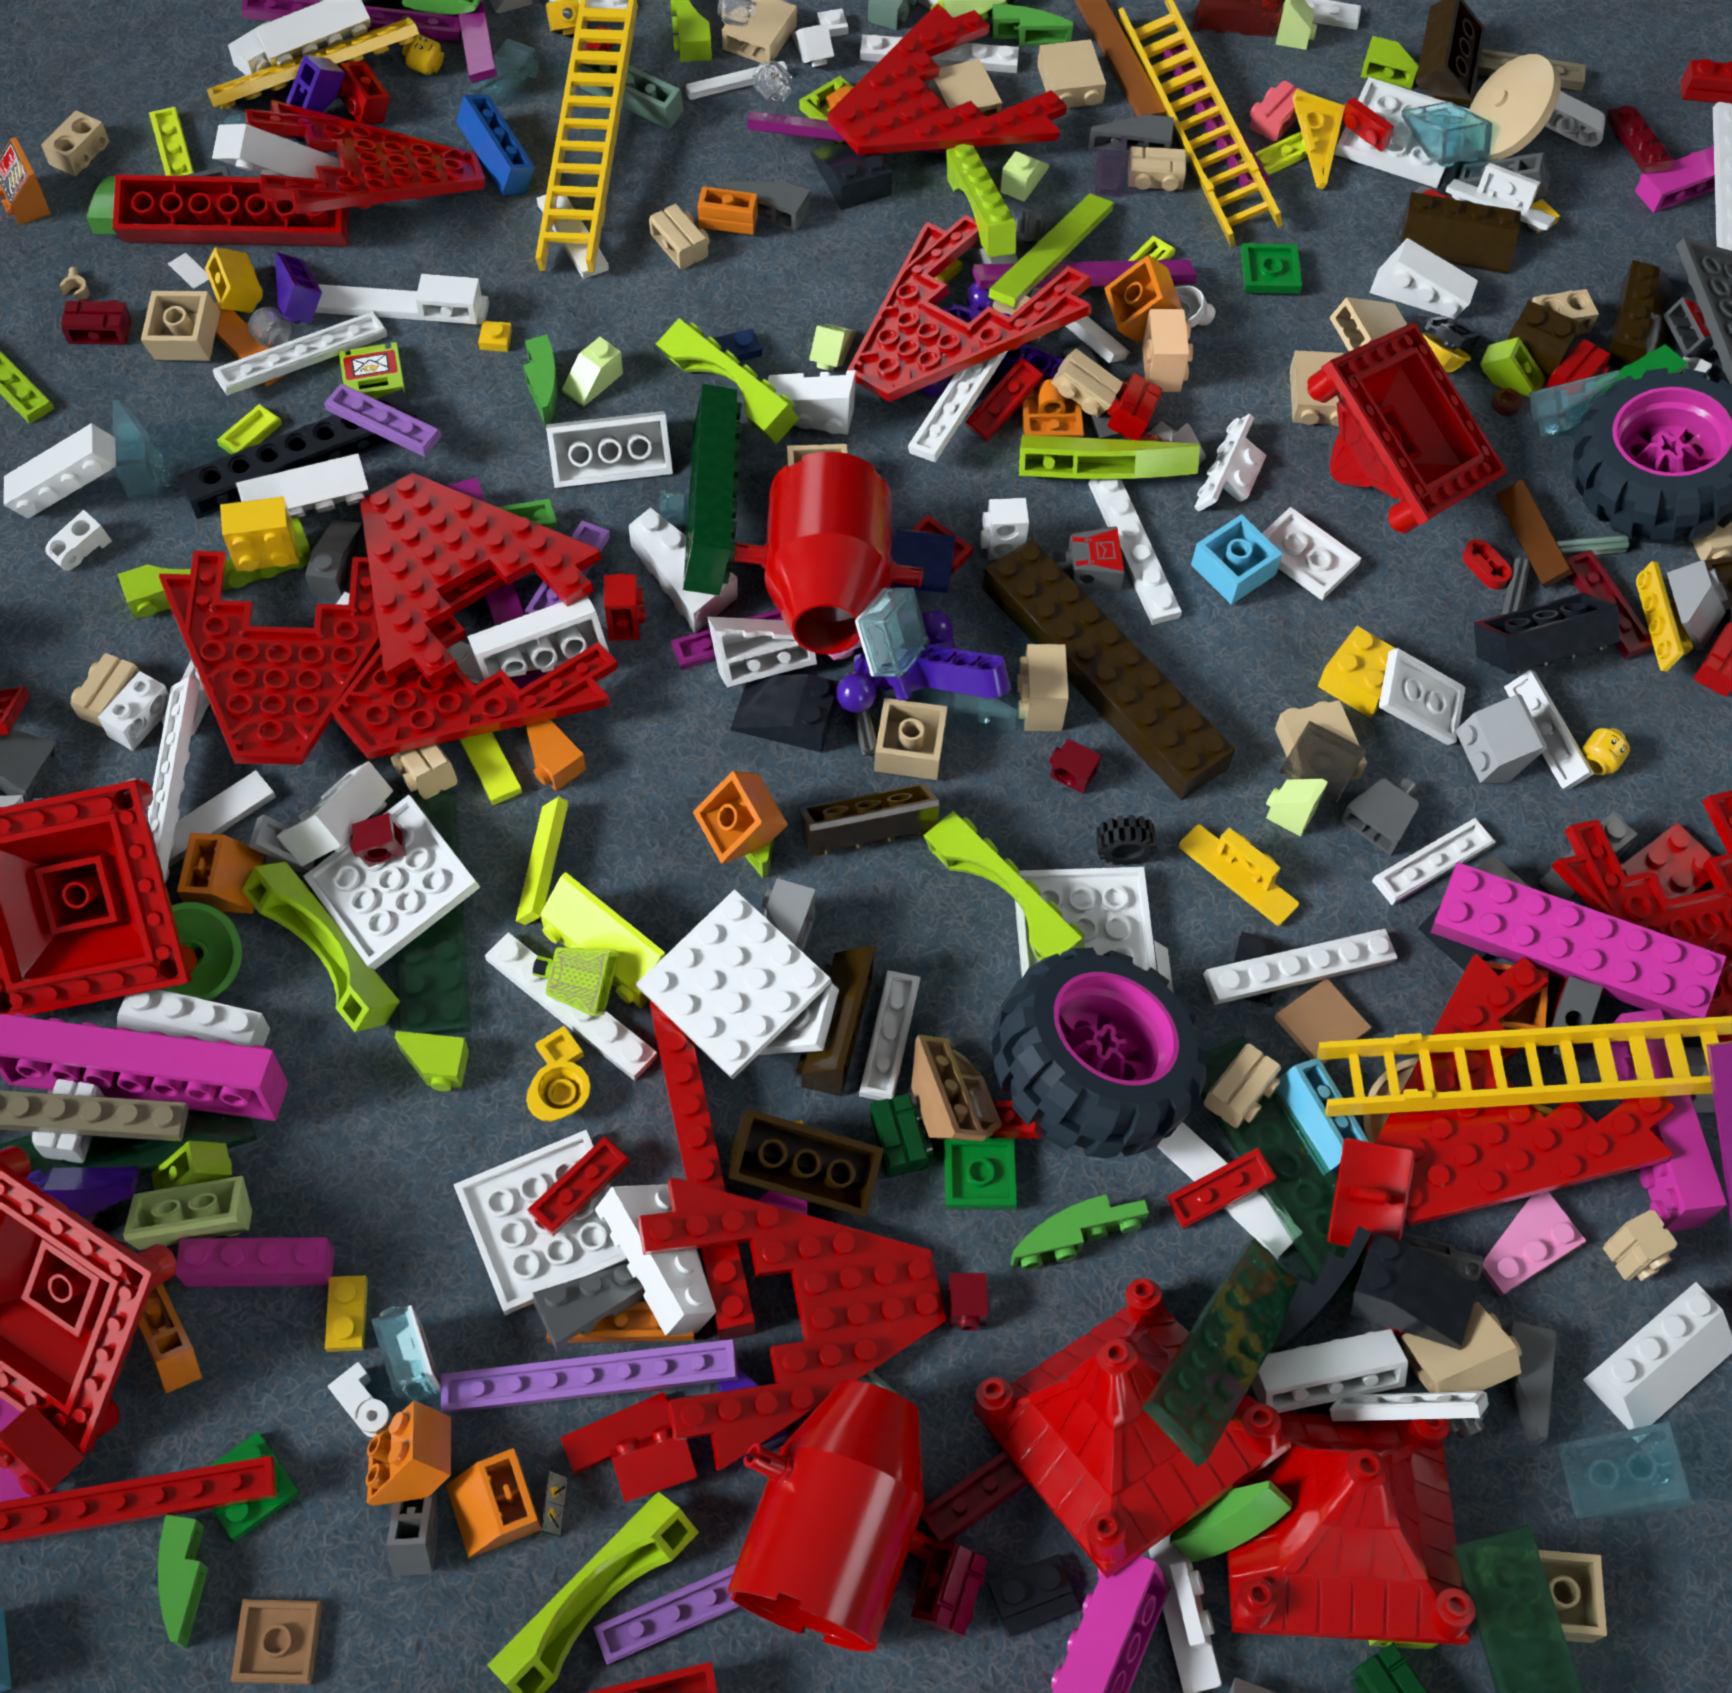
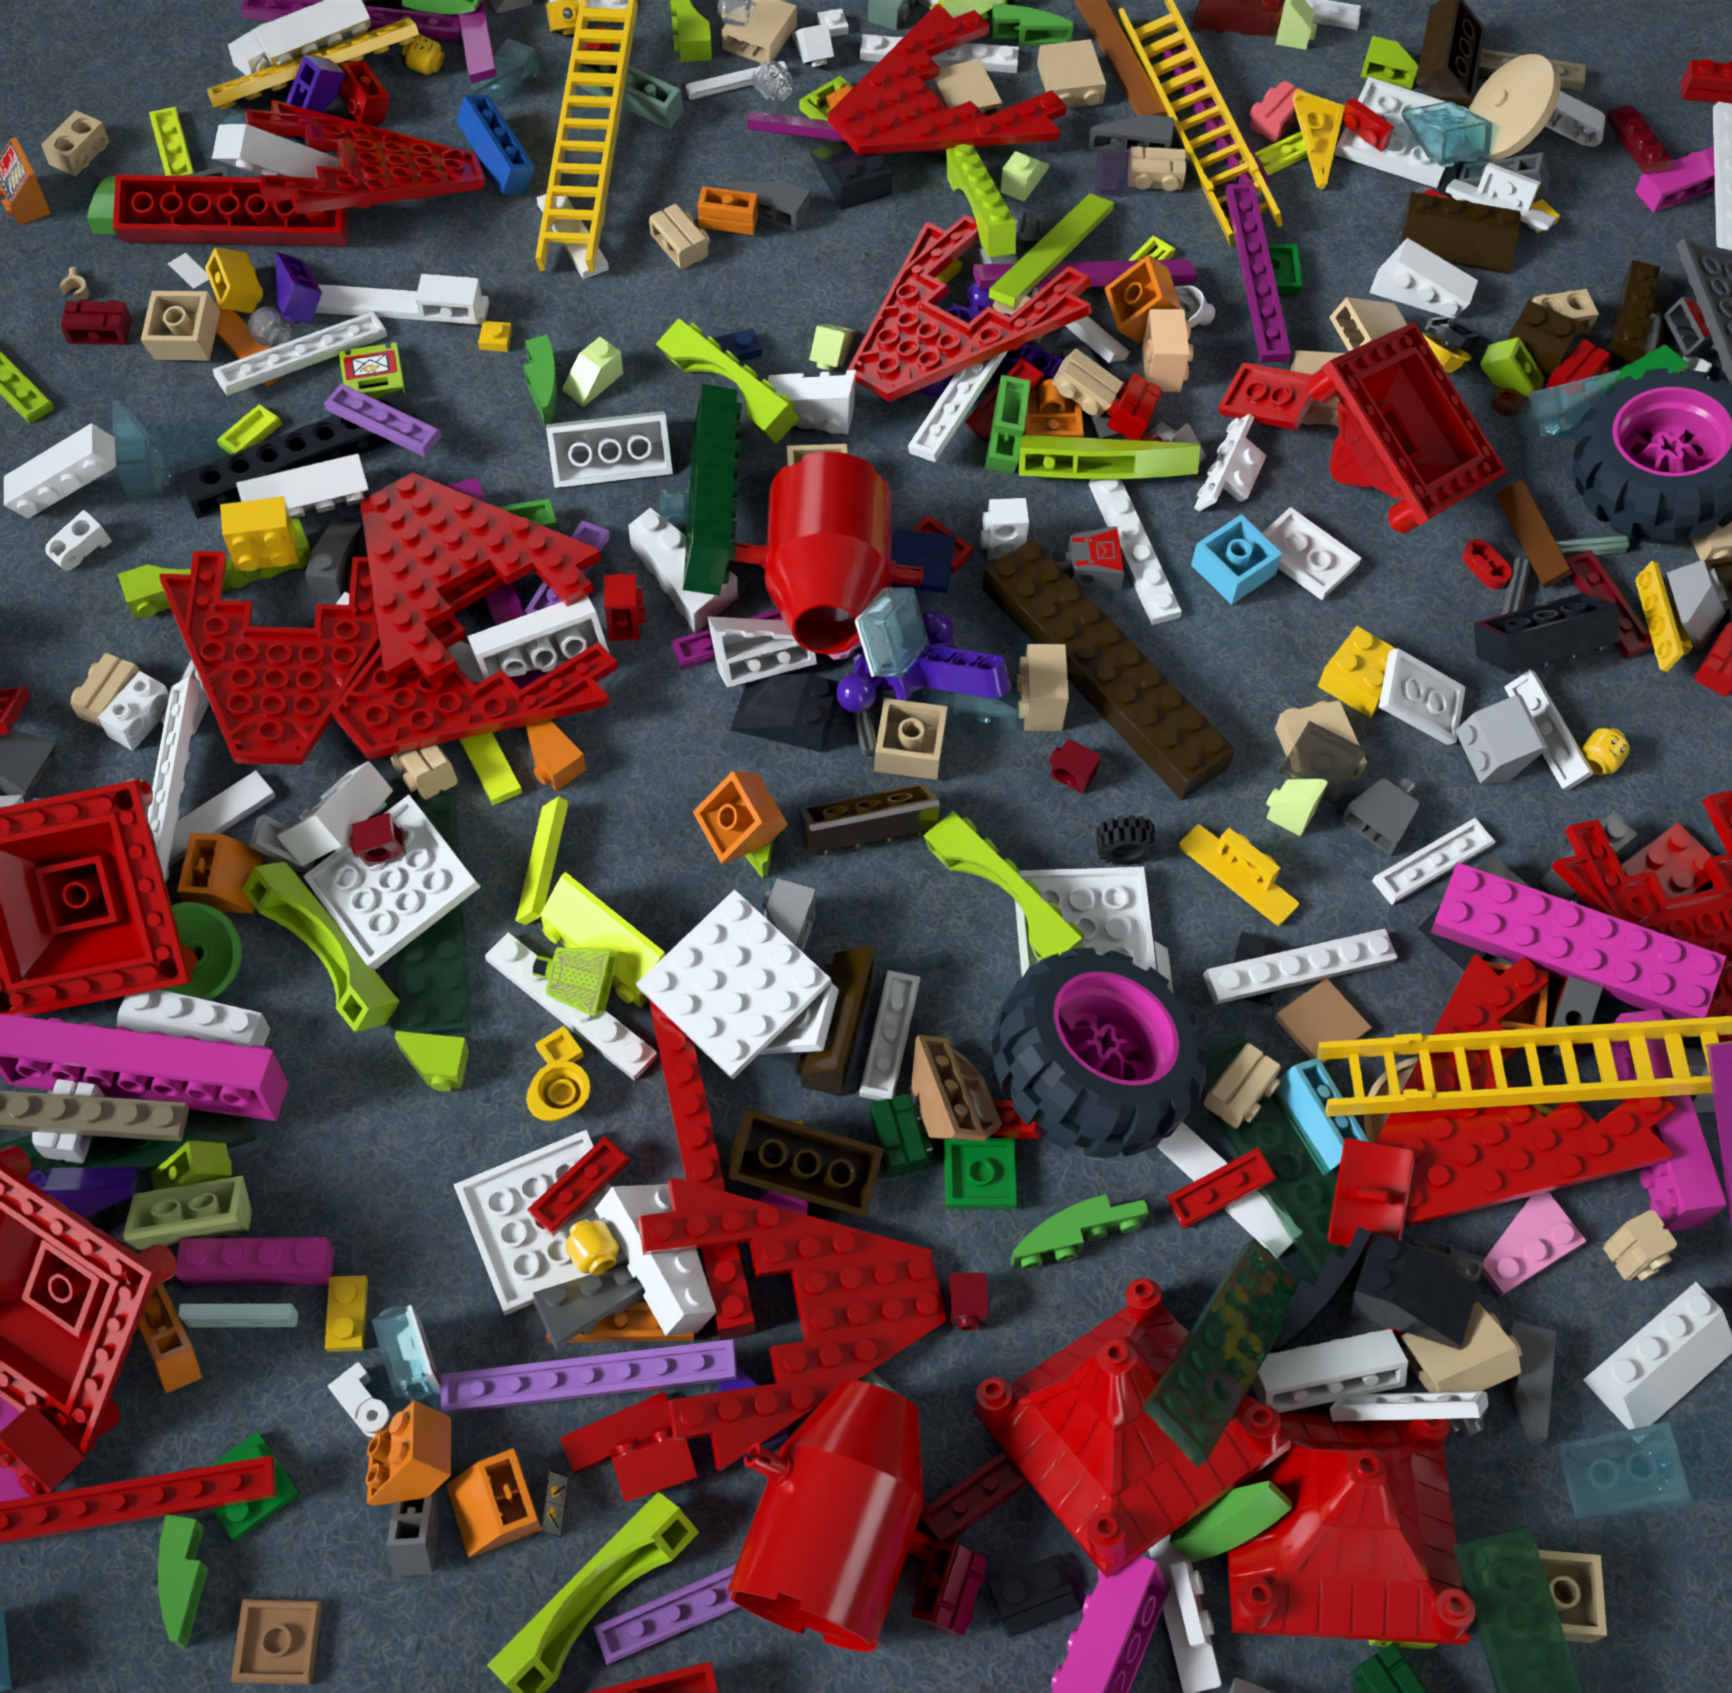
(238, 1315): none -> light aqua tile
(591, 1247): none -> yellow head
(1007, 424): none -> bright green slope
(1257, 273): none -> magenta plate
(1269, 395): none -> red plate

